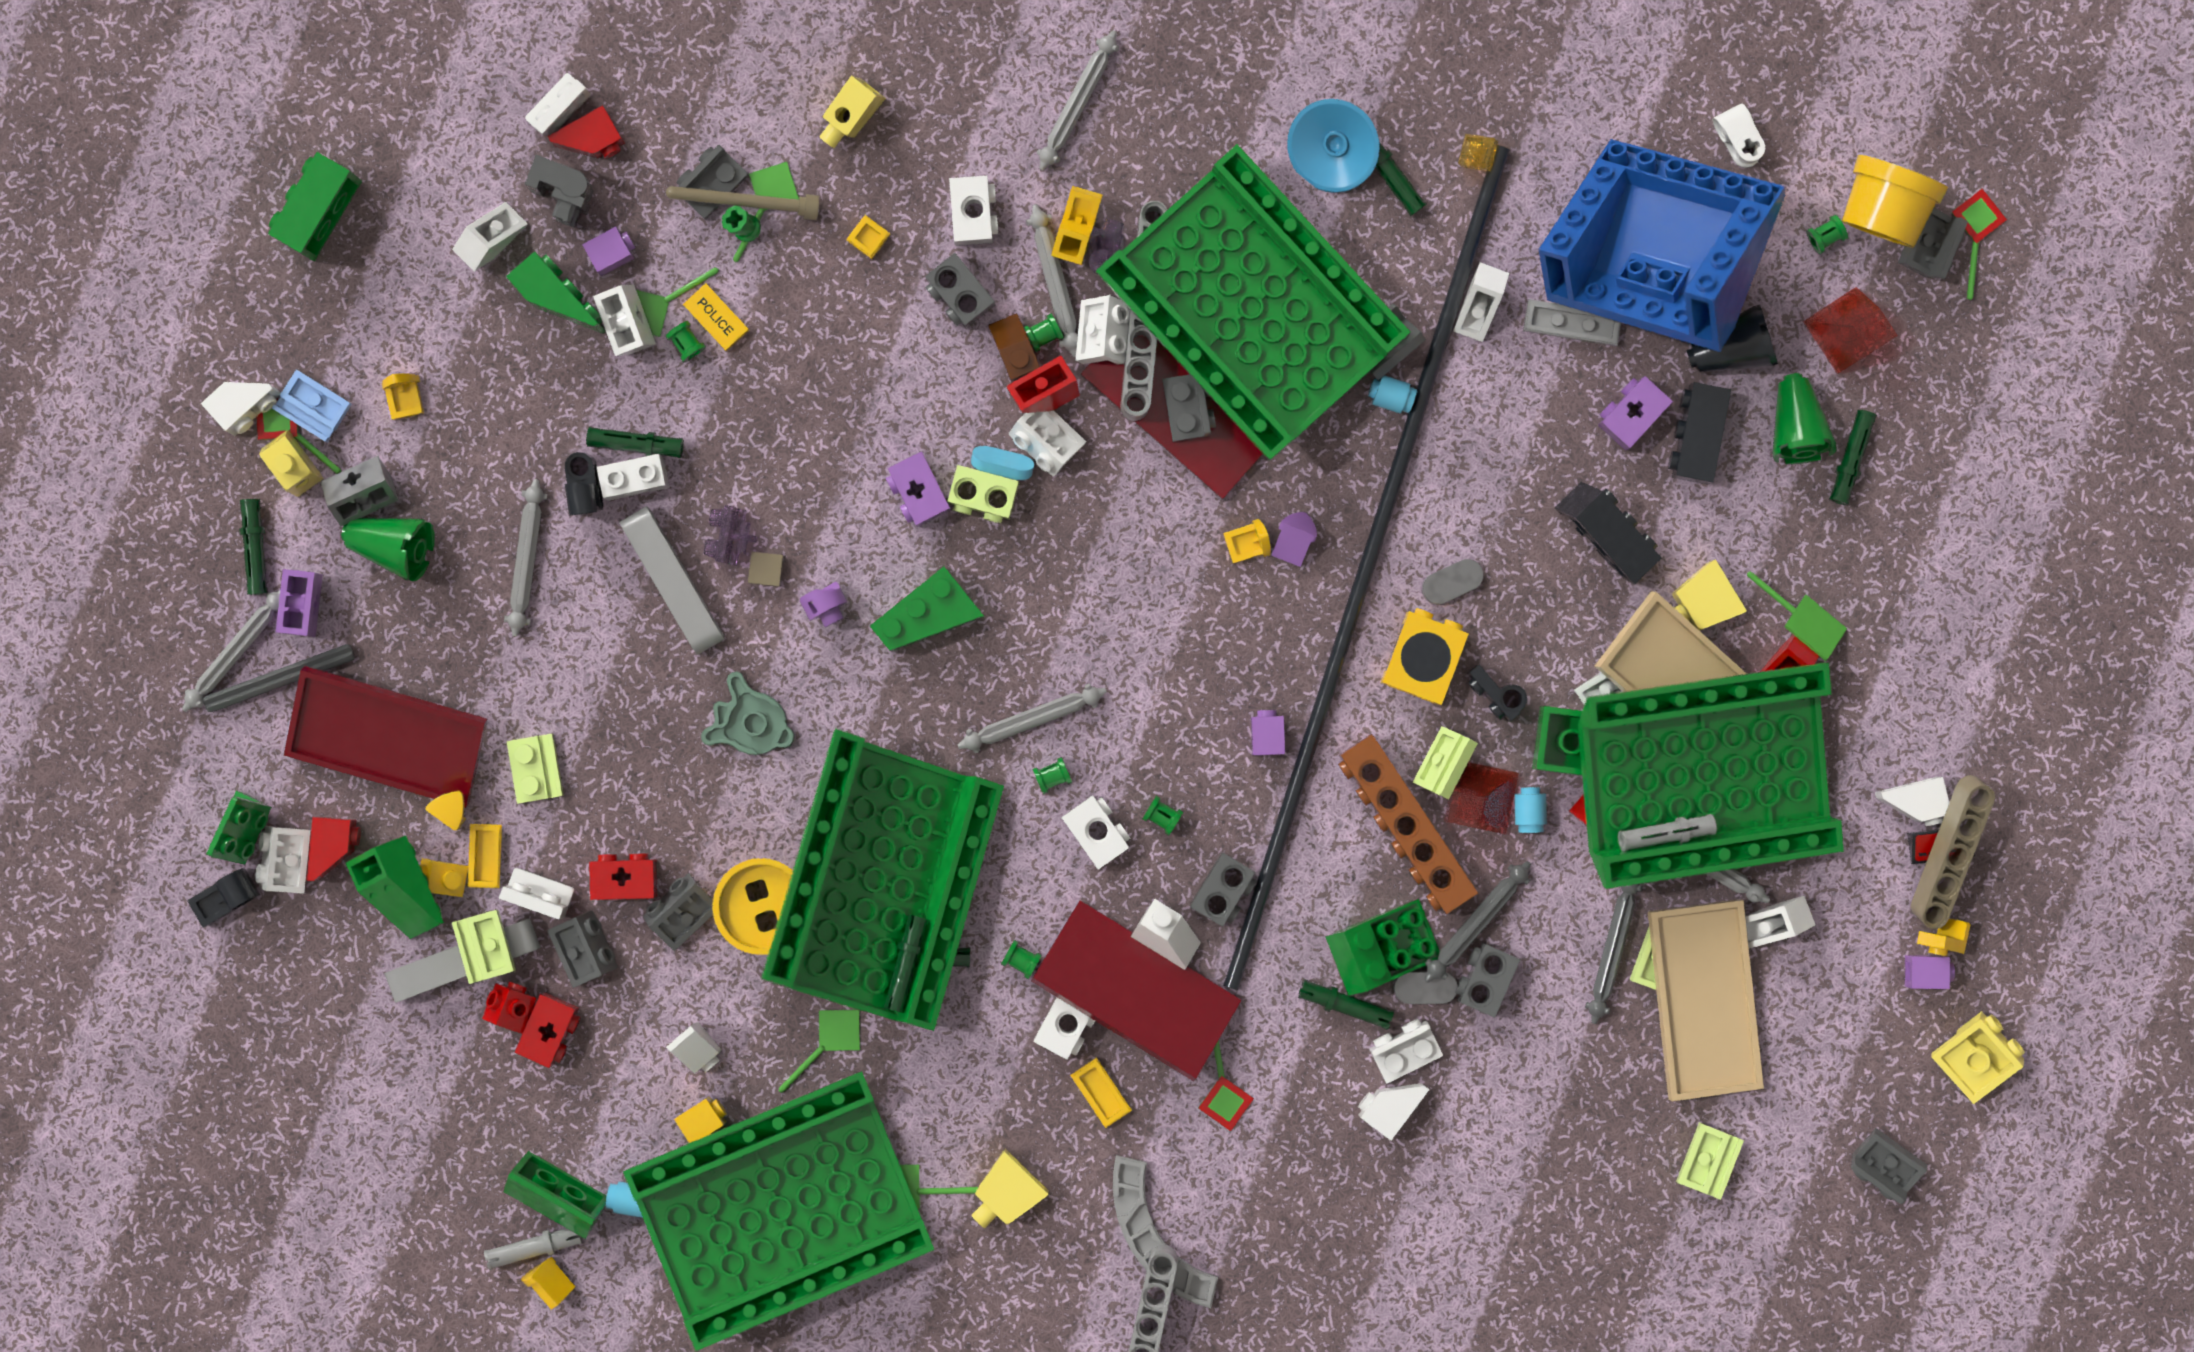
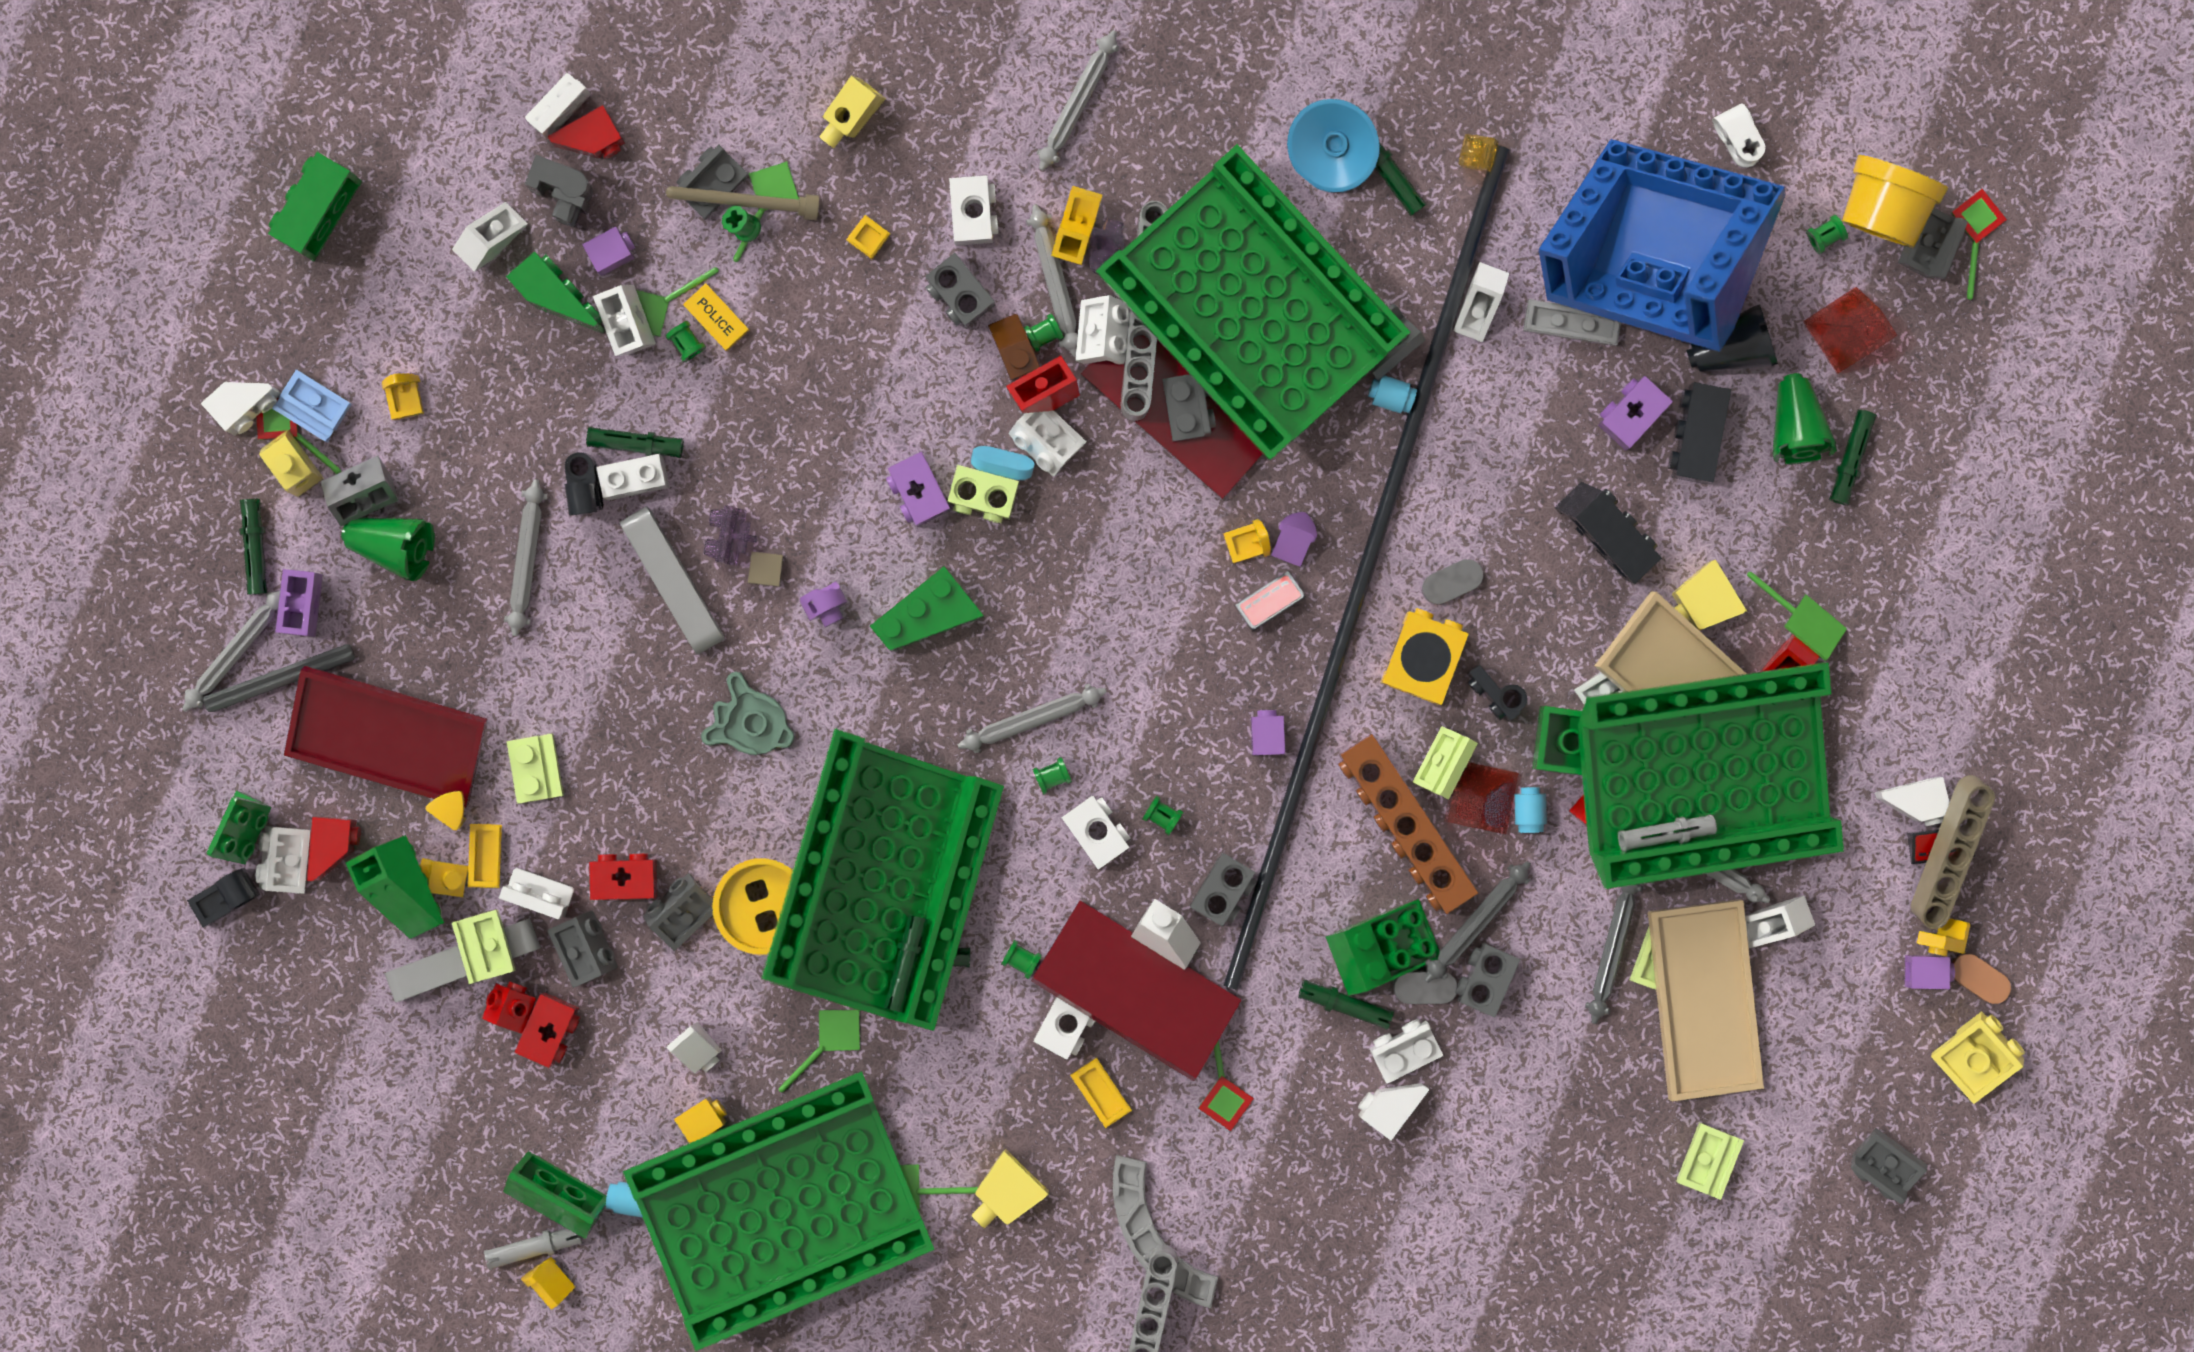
(1270, 601): none -> slope
(1981, 979): none -> nougat tile

